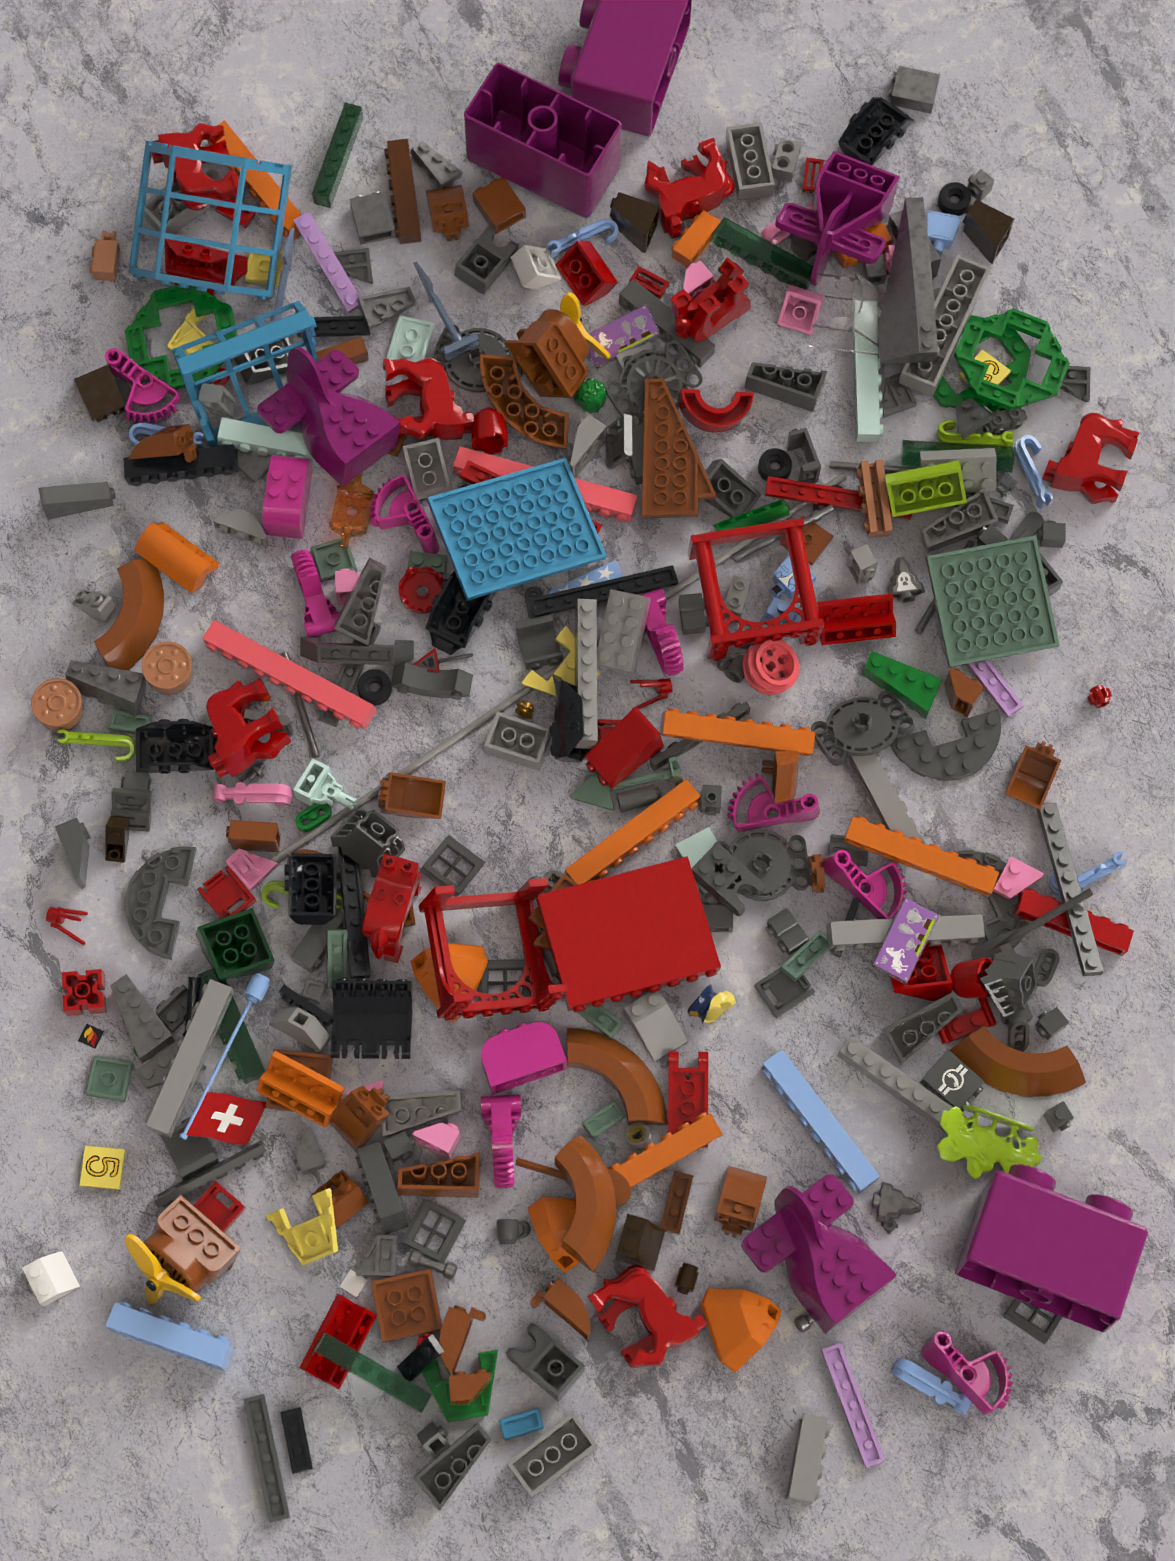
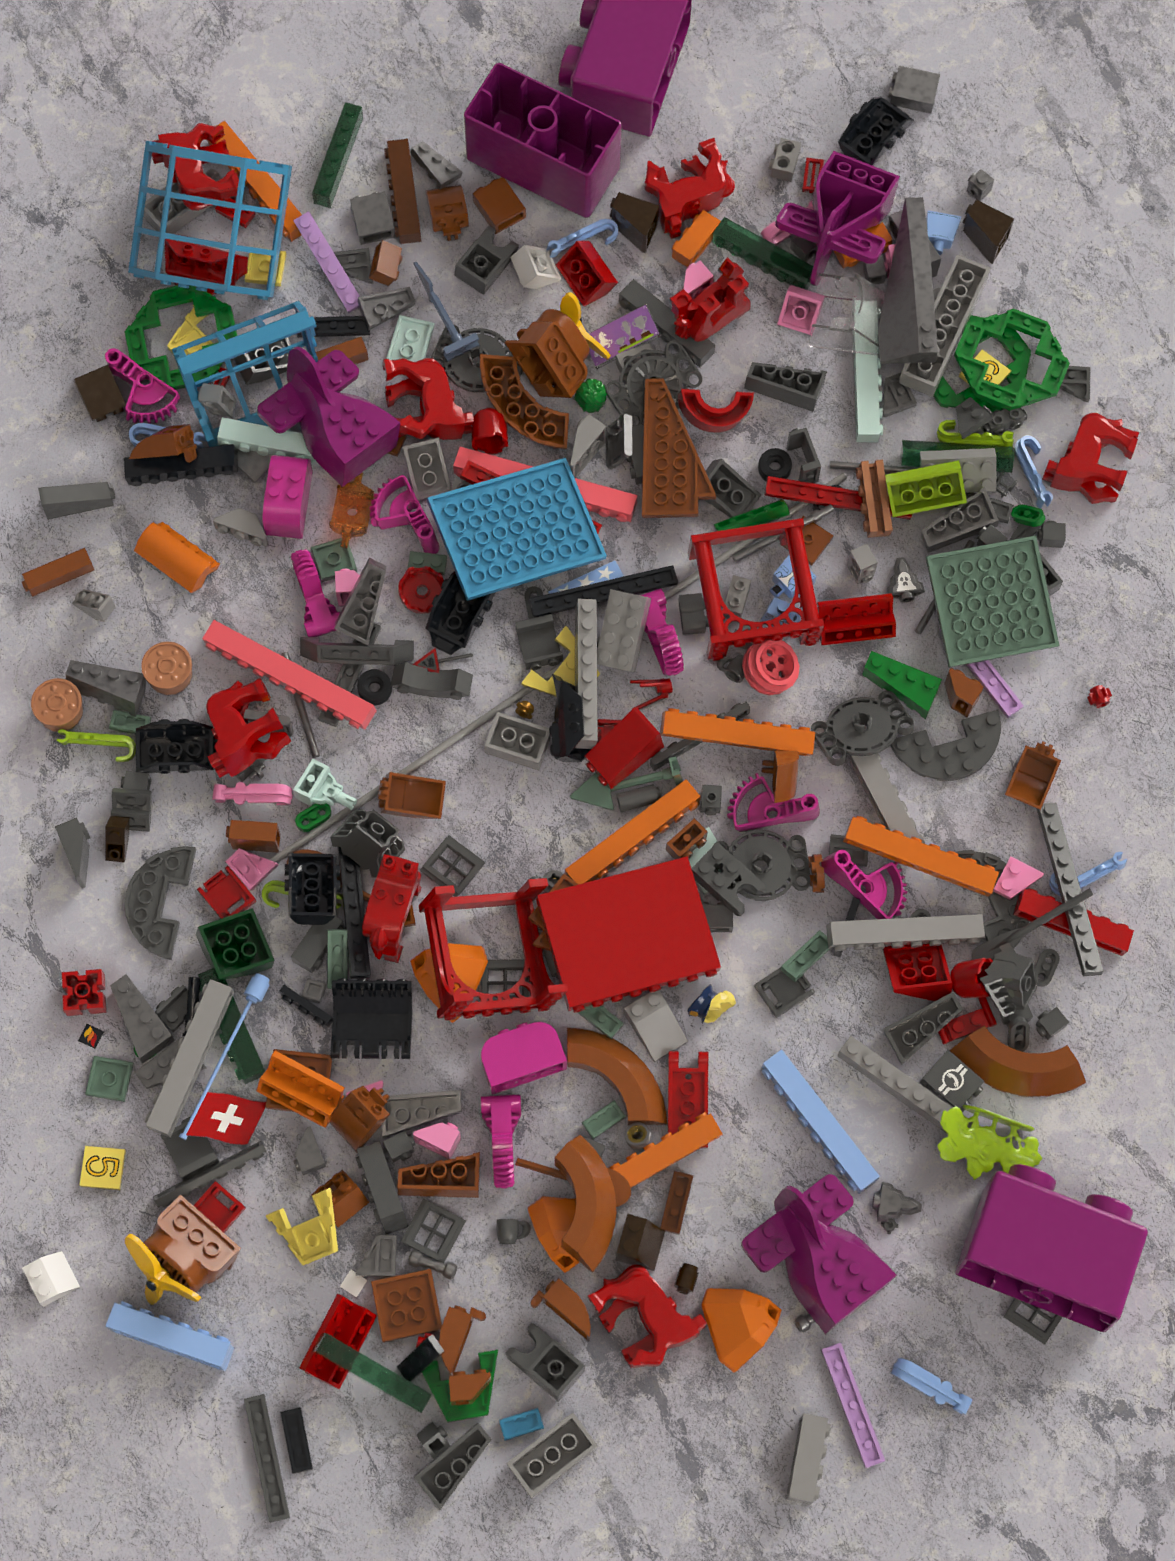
(57, 572): none -> dark orange brick
(58, 915): red plant -> none
(105, 257): nougat brick -> none
(138, 618): dark orange brick -> none
(287, 259): sand blue piece -> none
(301, 1027): light grey slope -> none
(385, 263): none -> brick
(648, 284): red tile -> none
(687, 840): none -> dark orange brick
(740, 1200): dark orange piece -> none
(750, 161): light grey brick -> none
(787, 931): dark grey brick -> none
(905, 940): medium lavender tile -> none
(952, 1364): dark pink arm -> none
(954, 189): black tyre -> none
(1028, 515): none -> green plate
(1058, 1117): dark grey brick -> none

